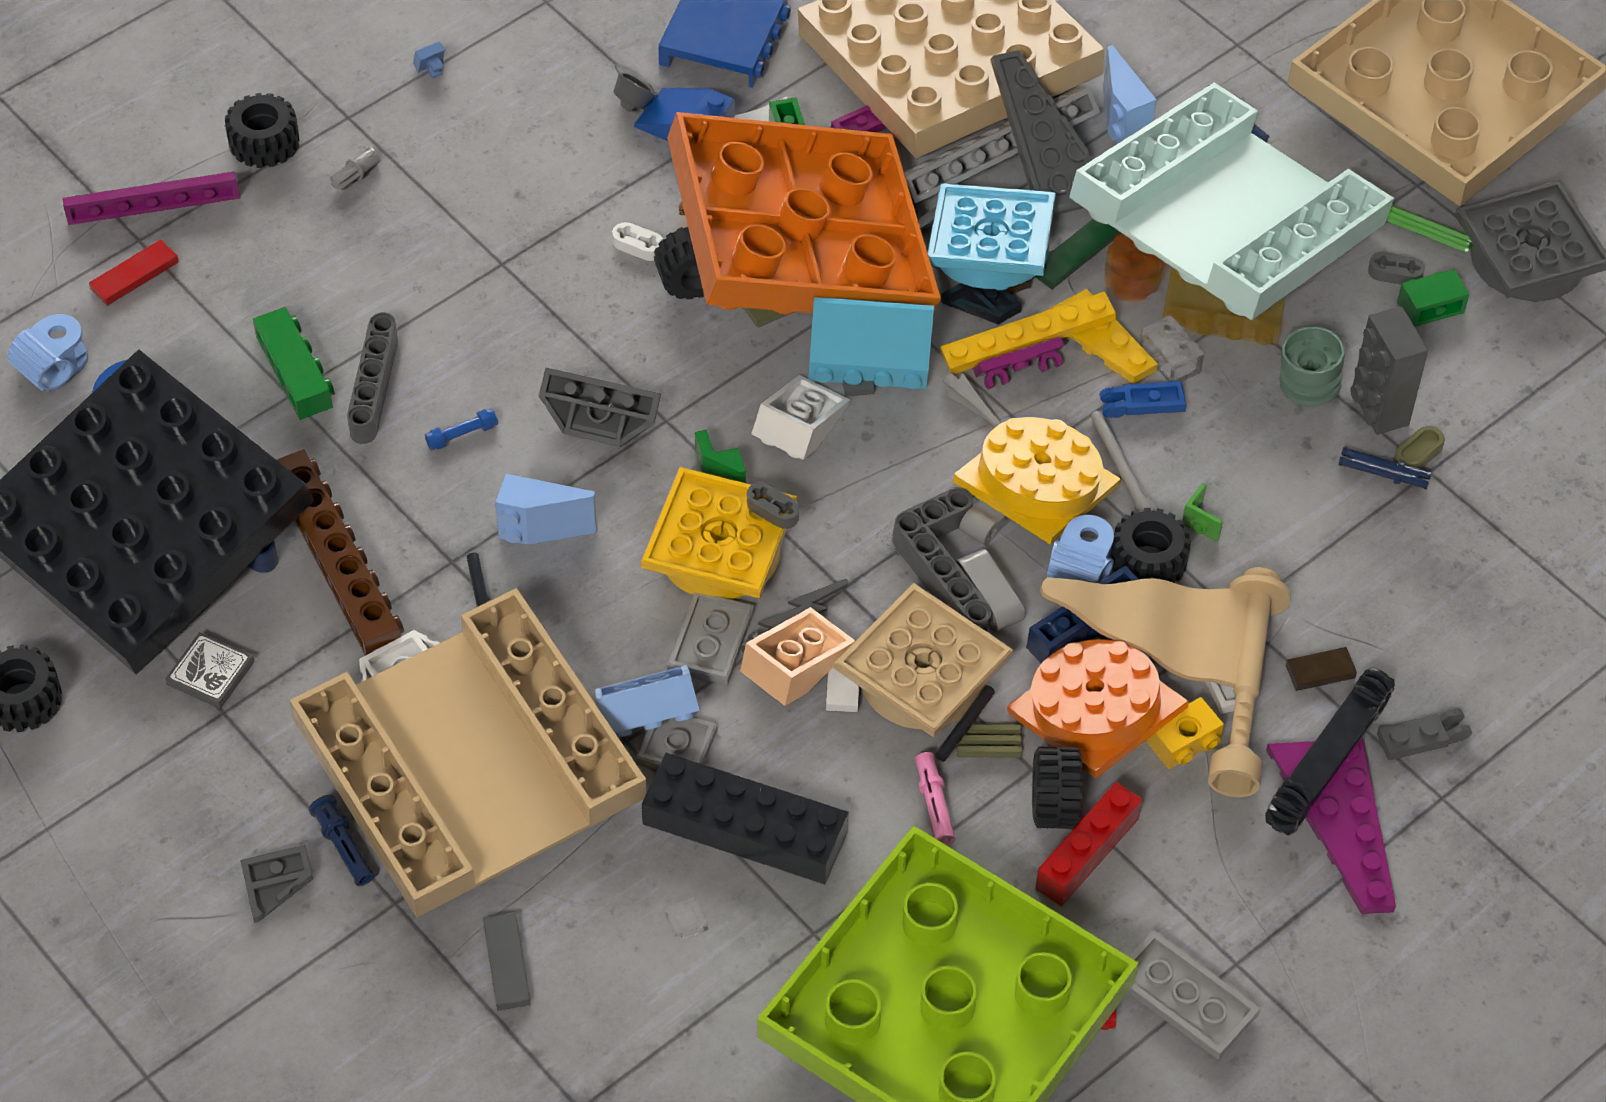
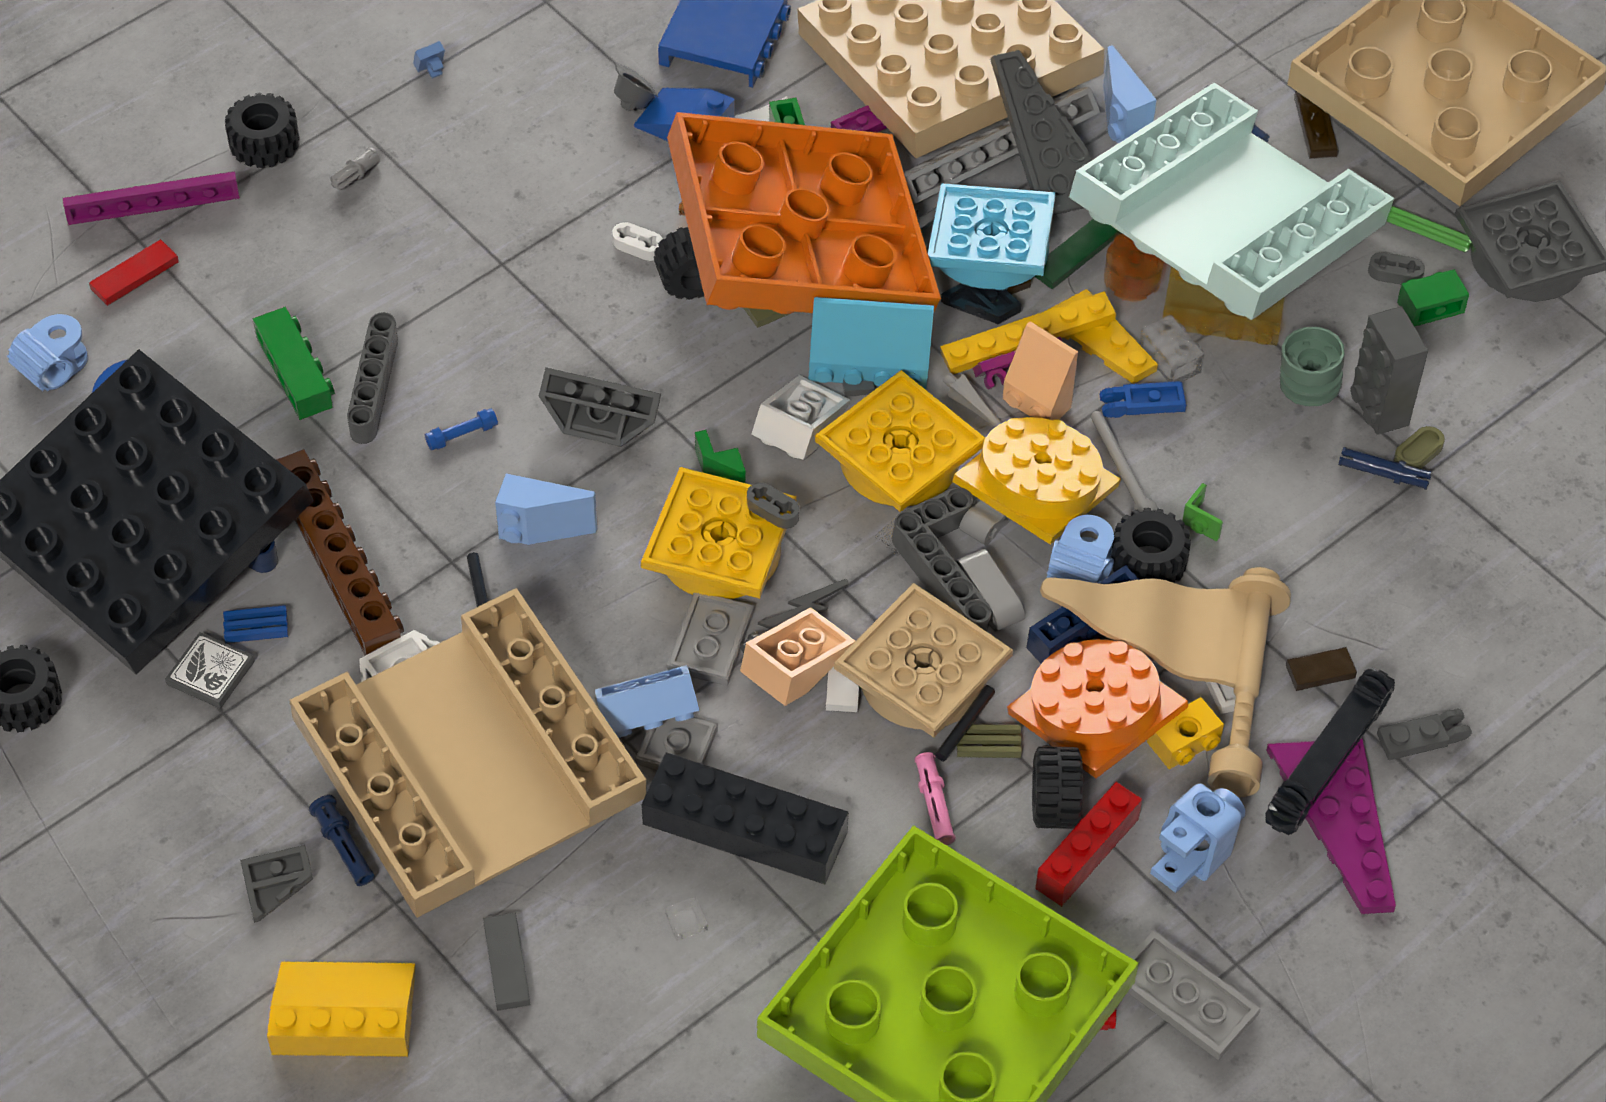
(255, 620): none -> blue tile
(342, 1009): none -> yellow slope
(900, 444): none -> yellow piece
(1041, 375): none -> light nougat slope
(1190, 821): none -> light blue piece
(1316, 129): none -> dark brown tile

